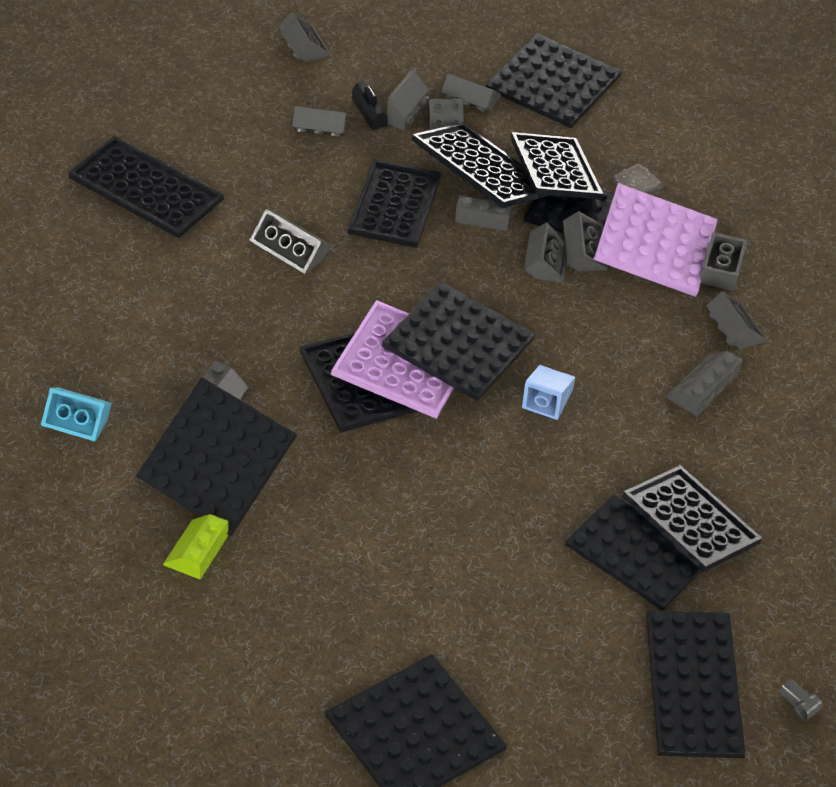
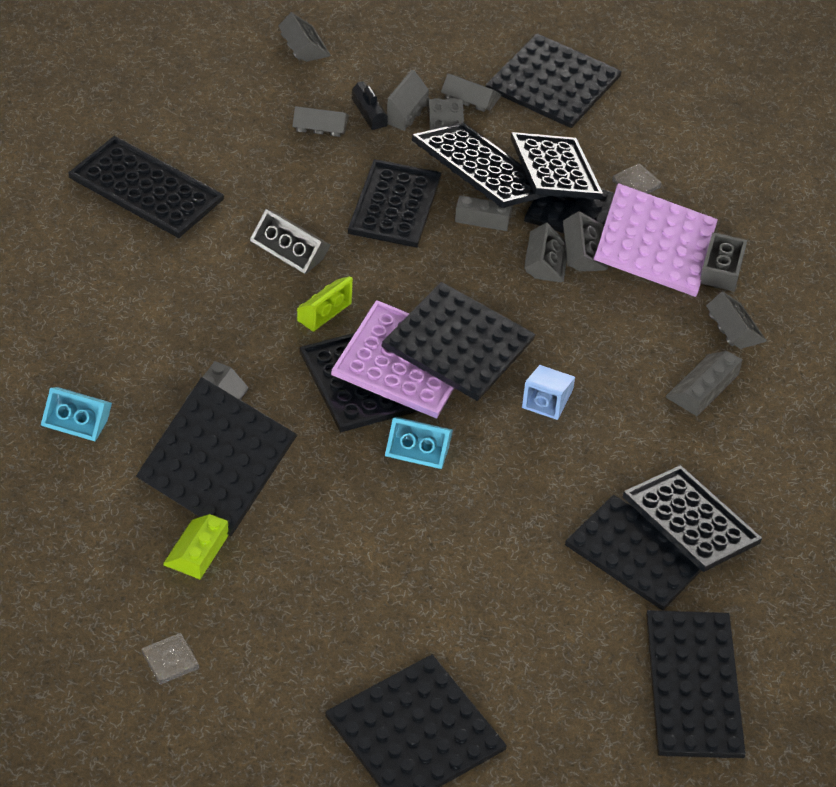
(170, 658): none -> clear plate
(326, 304): none -> lime slope
(418, 442): none -> medium azure slope
(804, 704): dark grey piece -> none

